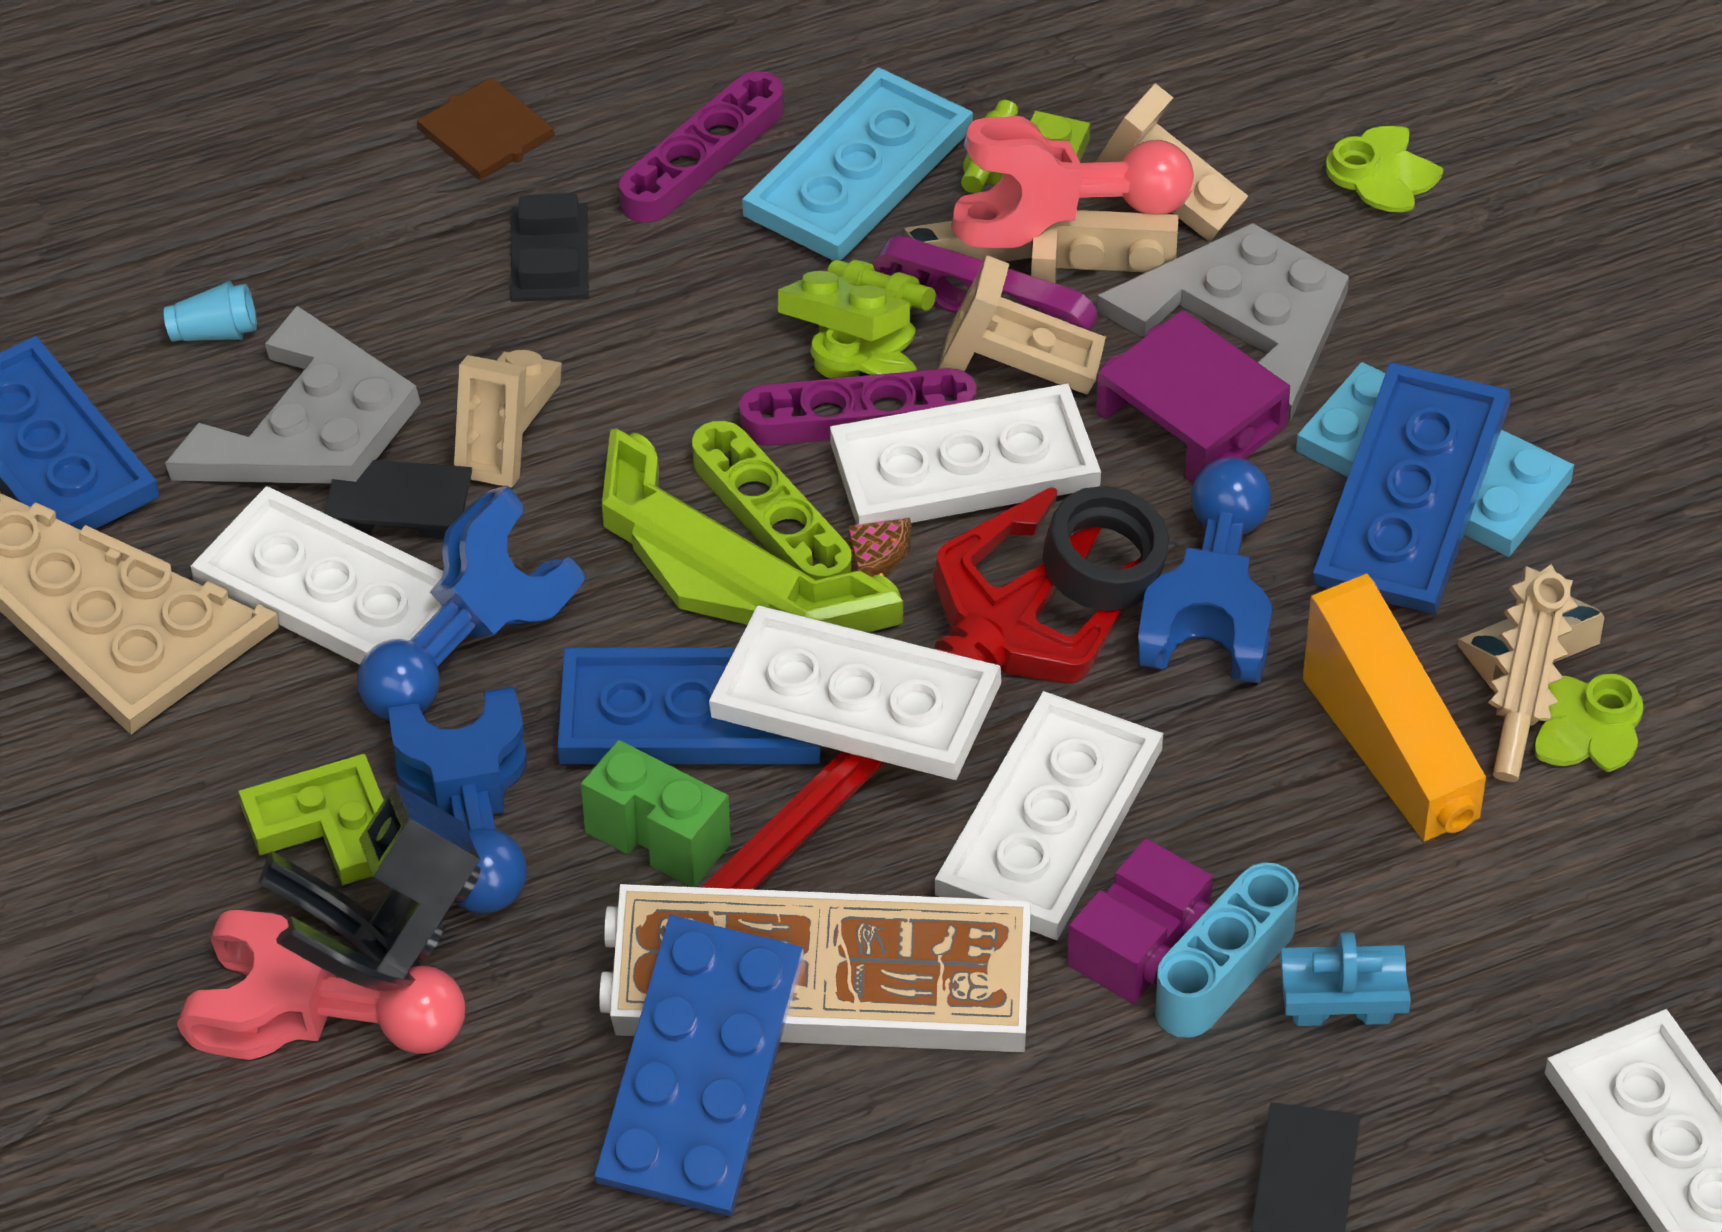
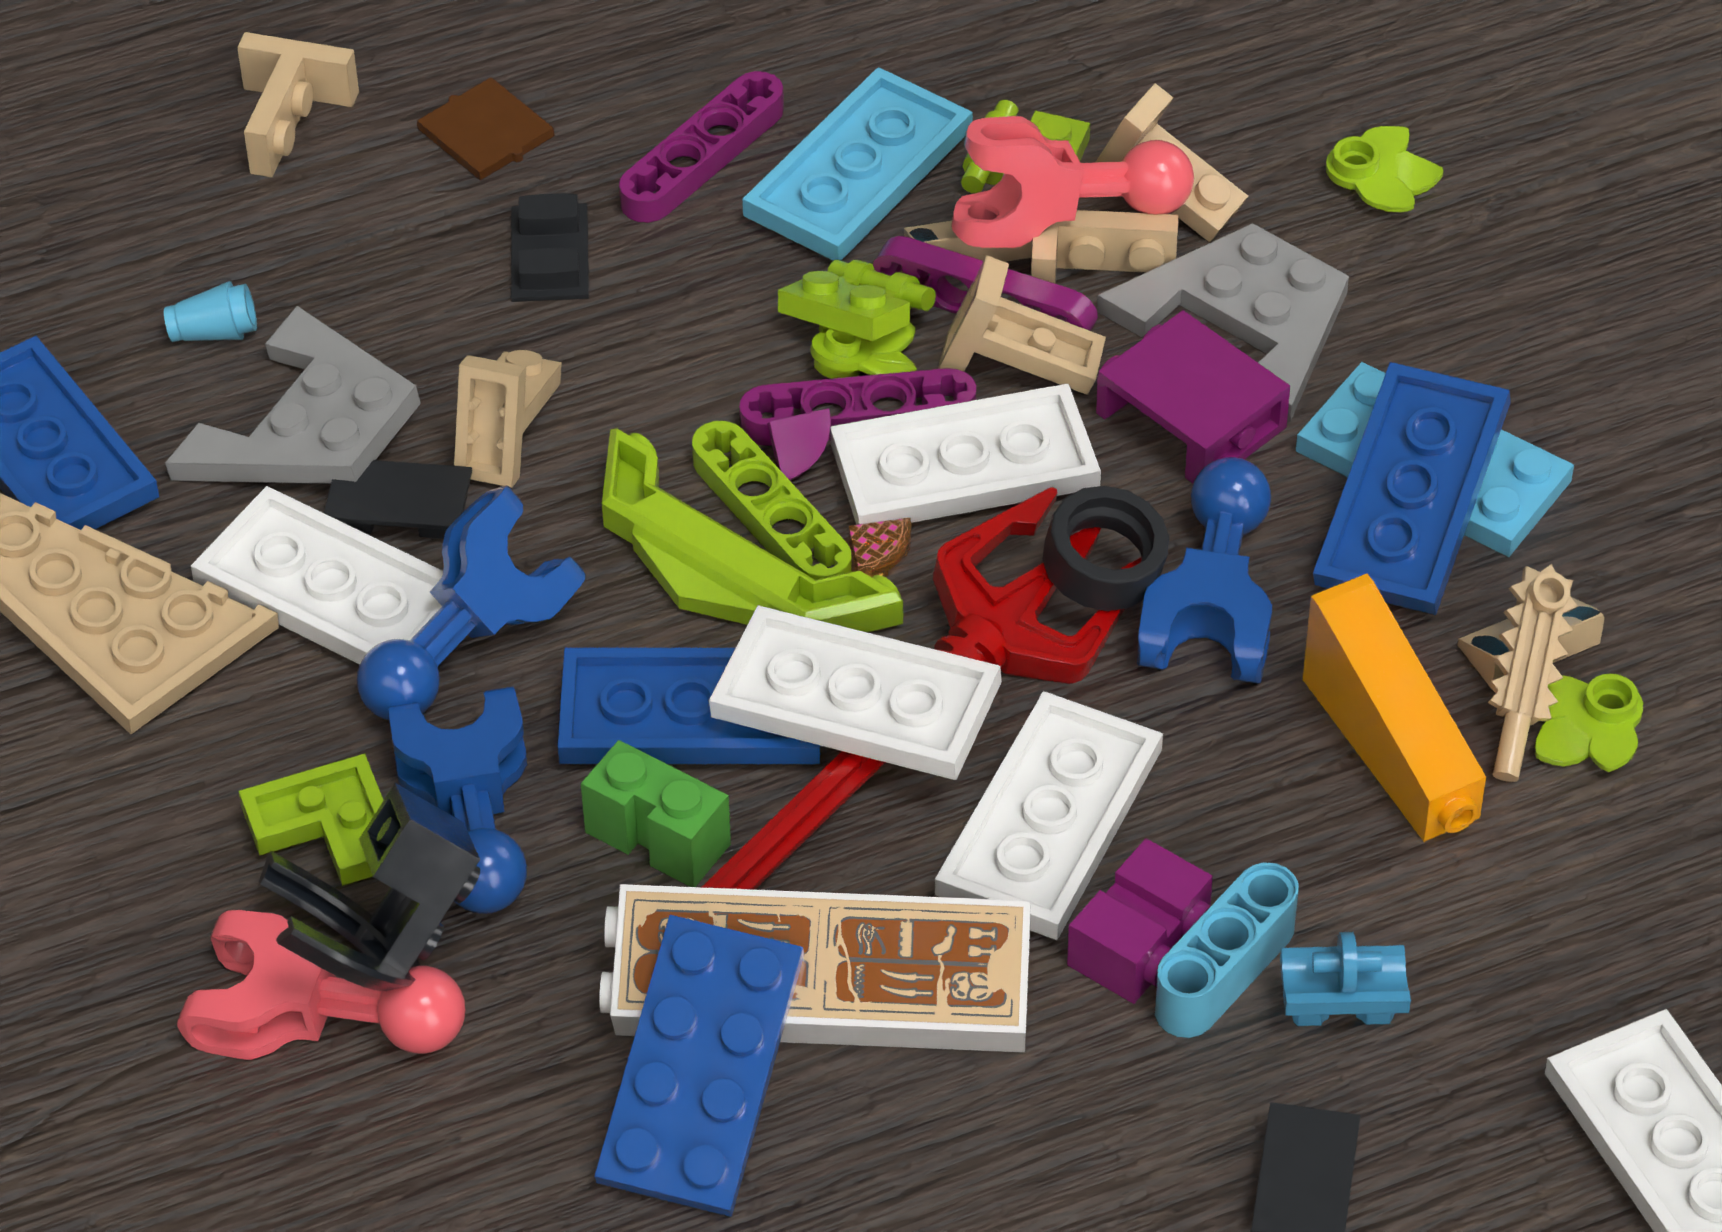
(290, 79): none -> tan bracket
(799, 441): none -> magenta tile

